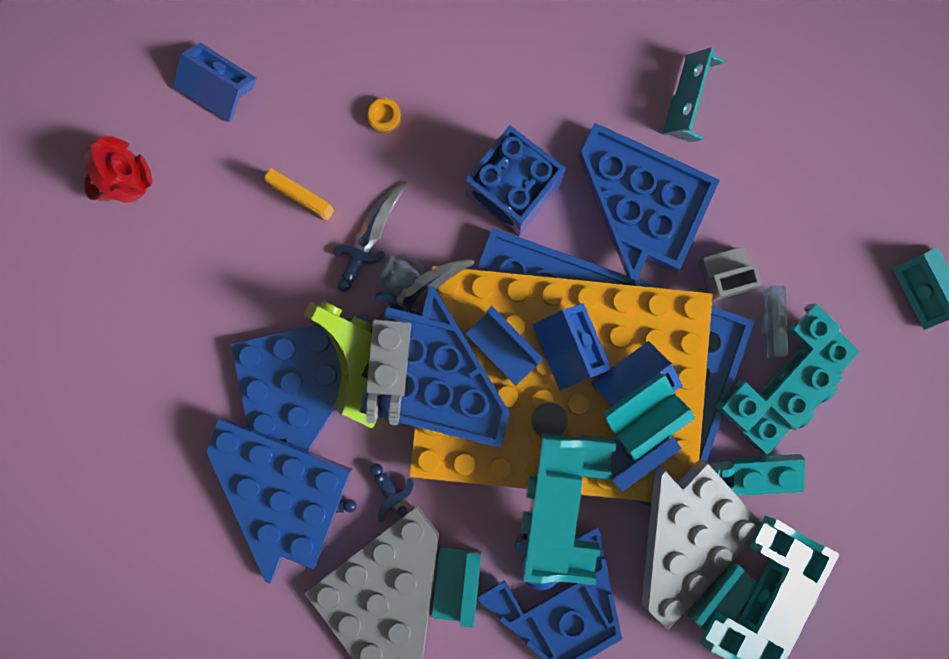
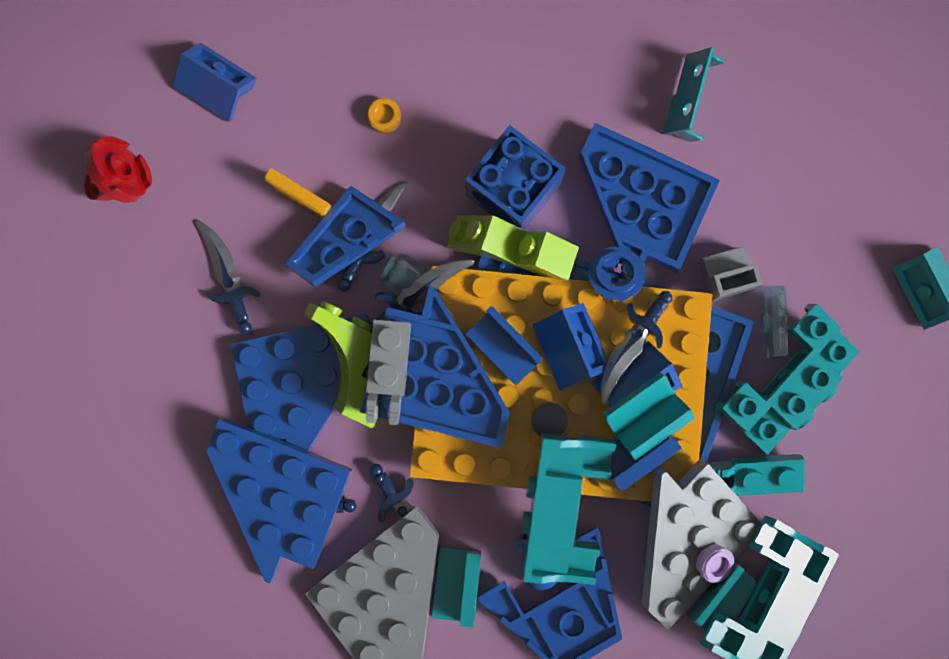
(225, 274): none -> piece
(343, 236): none -> blue wing
(505, 242): none -> lime arch
(631, 268): none -> blue gear
(633, 342): none -> piece
(715, 563): none -> lavender tile

